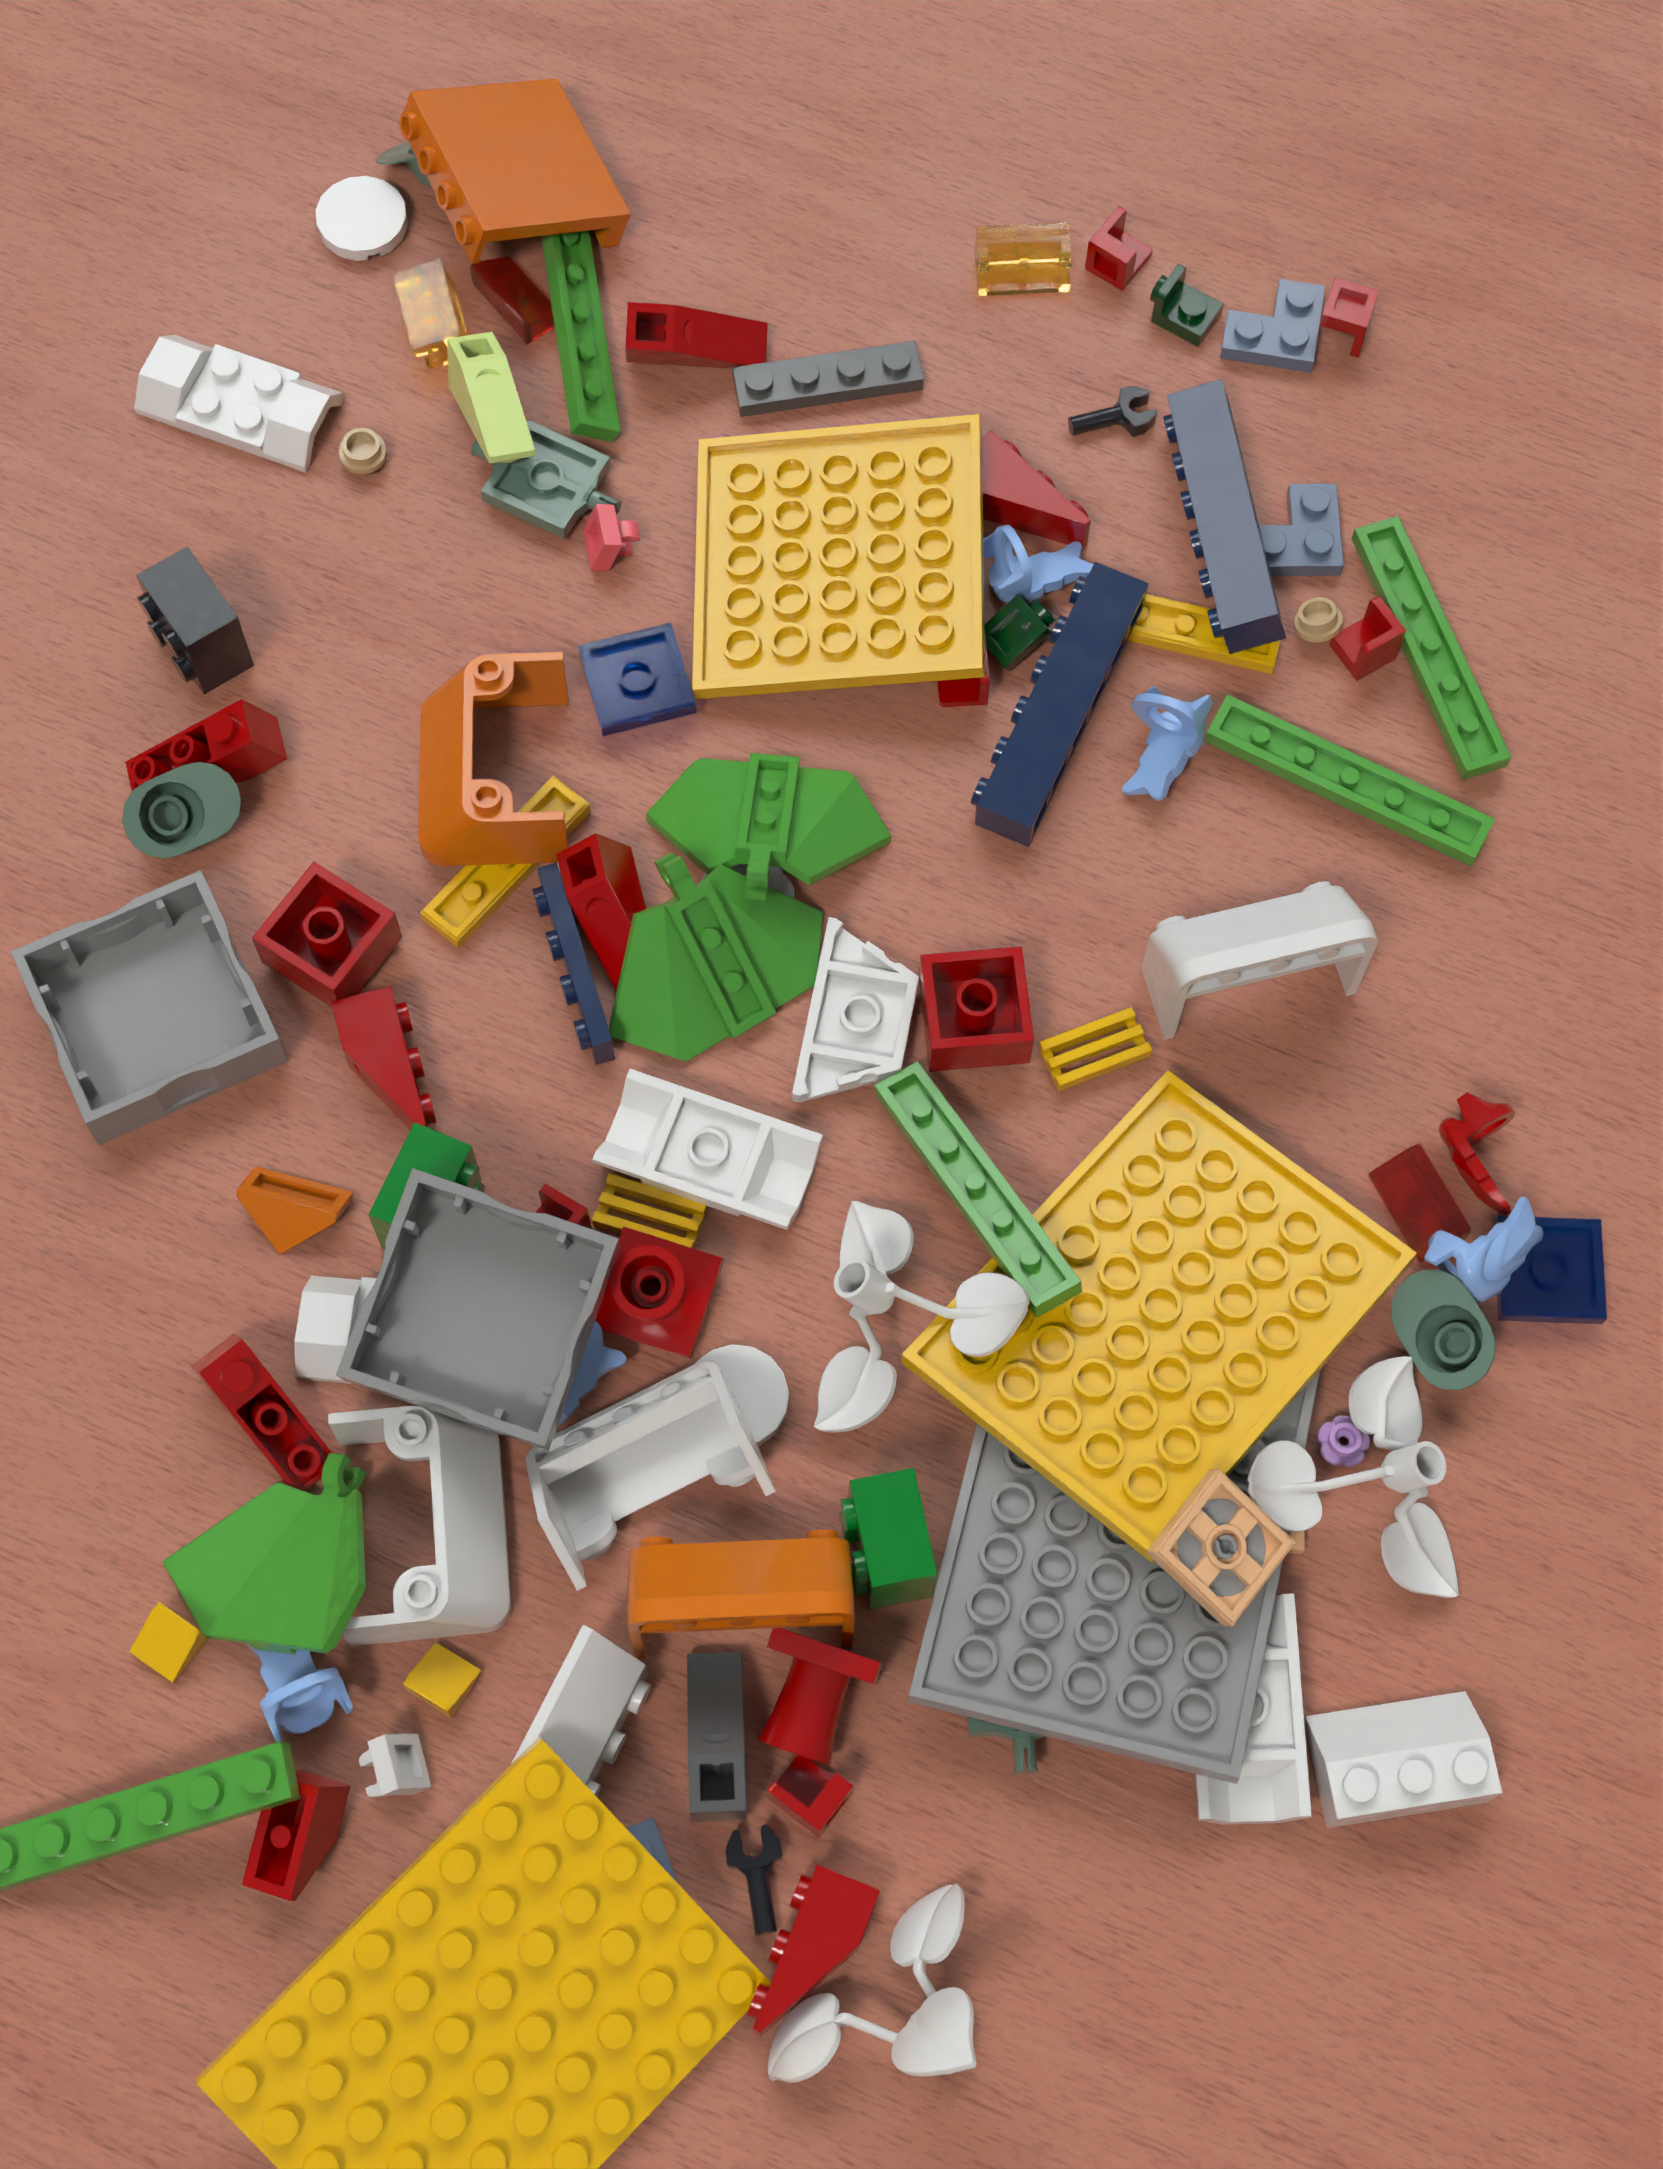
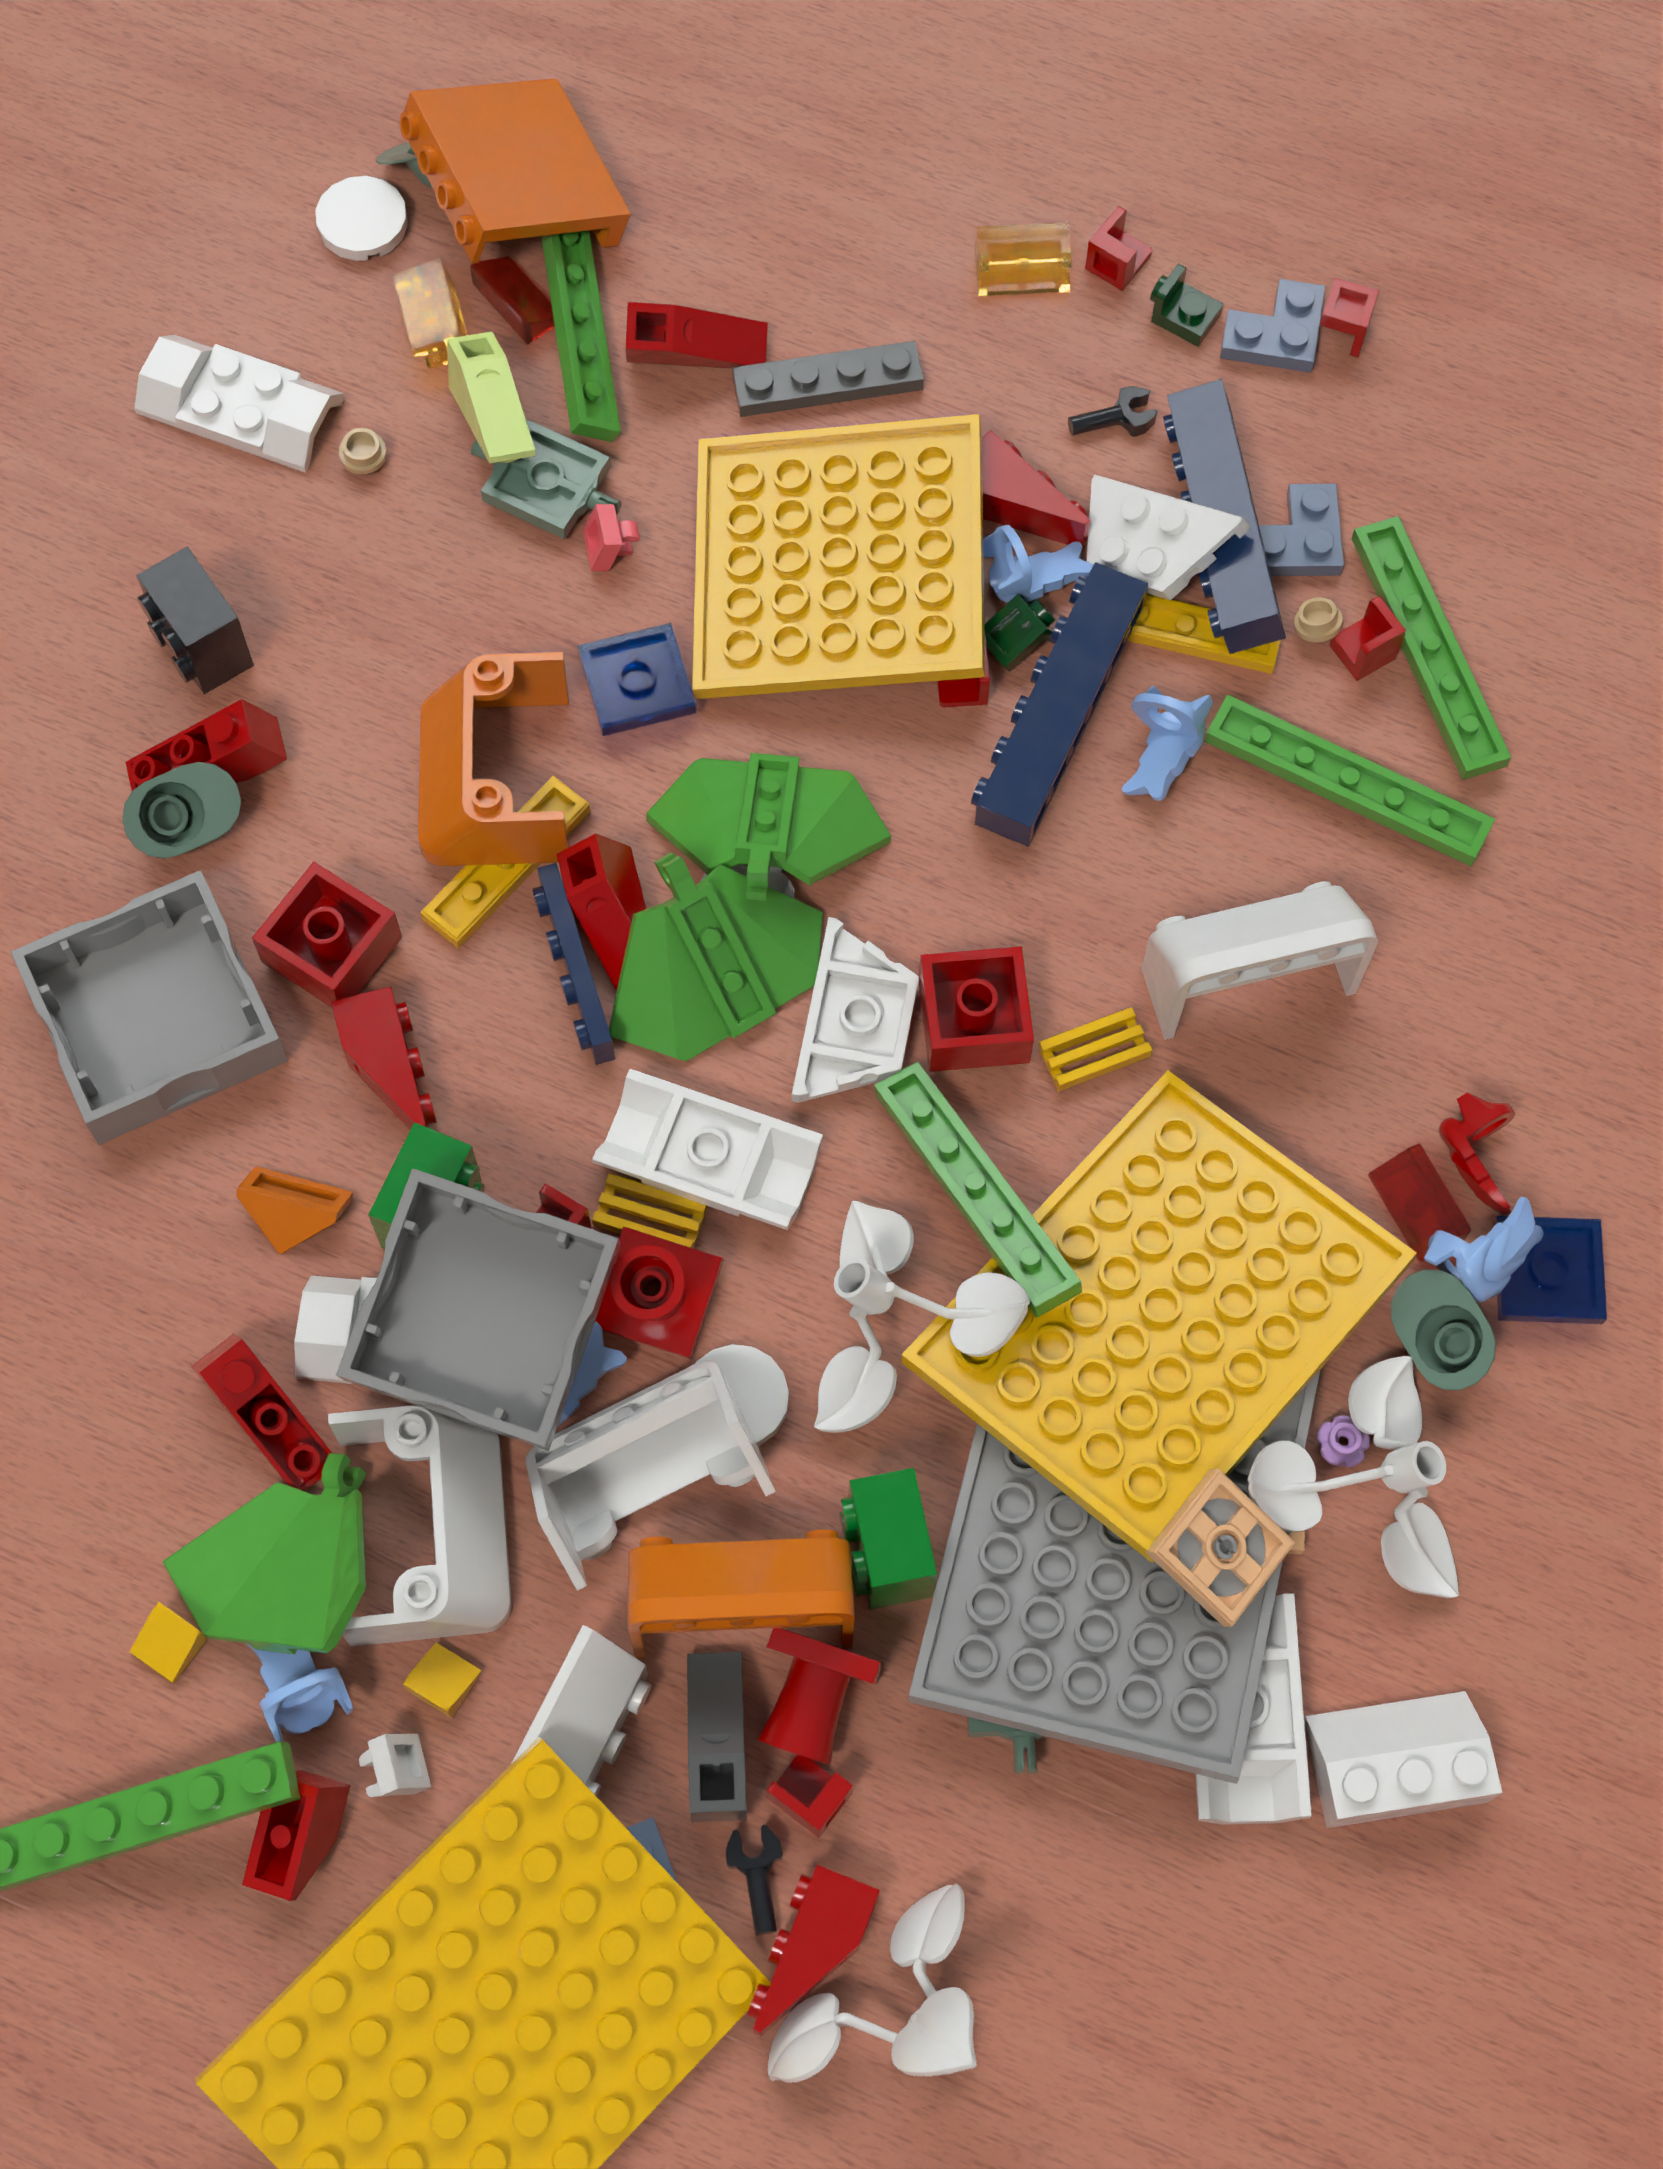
(1155, 535): none -> white wing

